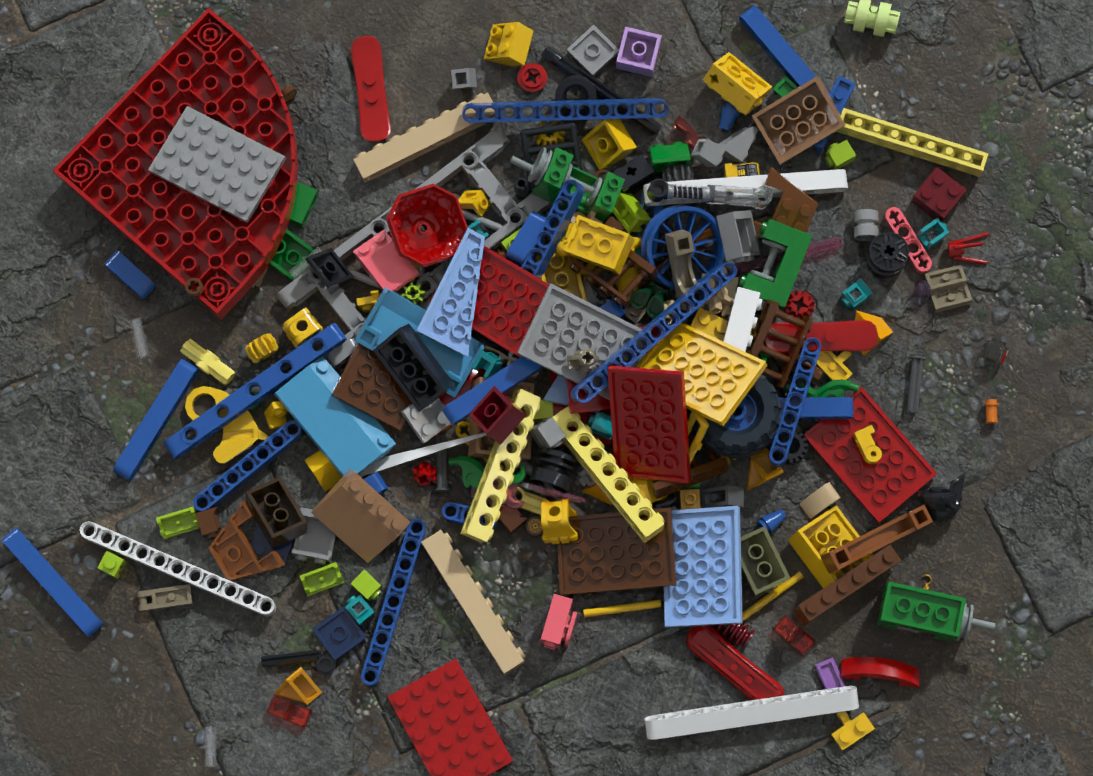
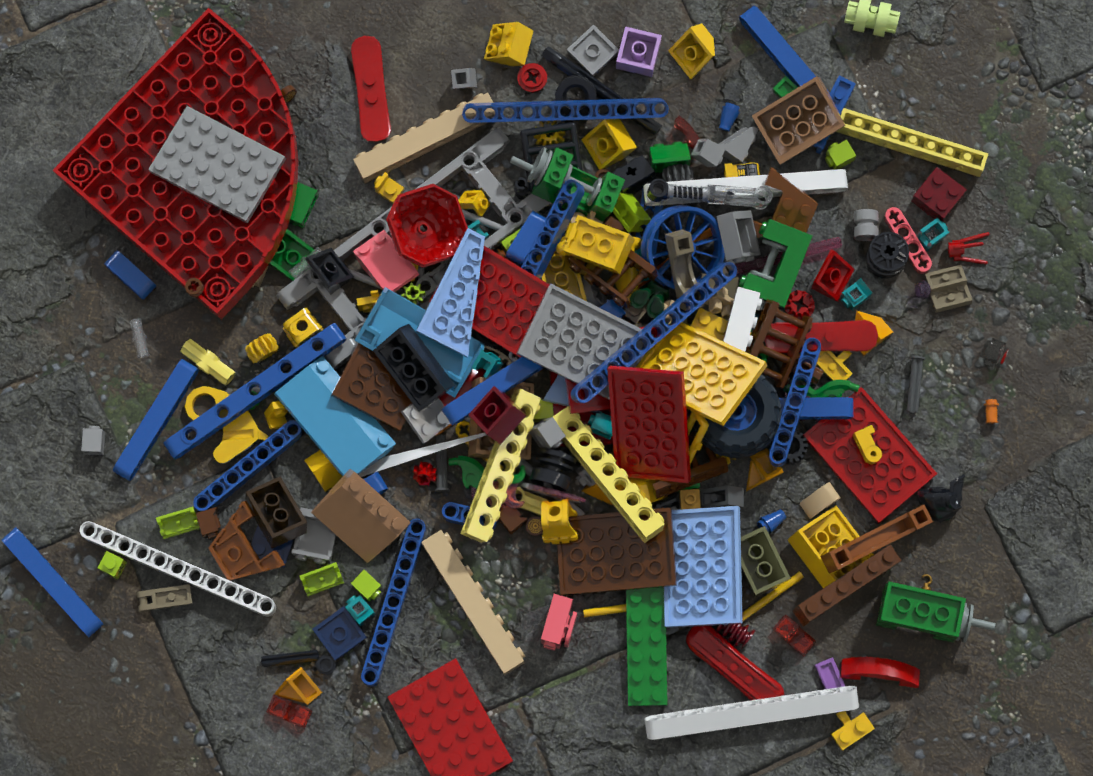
(93, 441): none -> light grey brick
(210, 746): clear pin -> none
(387, 187): none -> yellow bracket
(582, 360): dark tan piece -> none
(646, 647): none -> green plate
(693, 50): none -> yellow slope
(737, 83): yellow piece -> none
(833, 276): none -> red slope

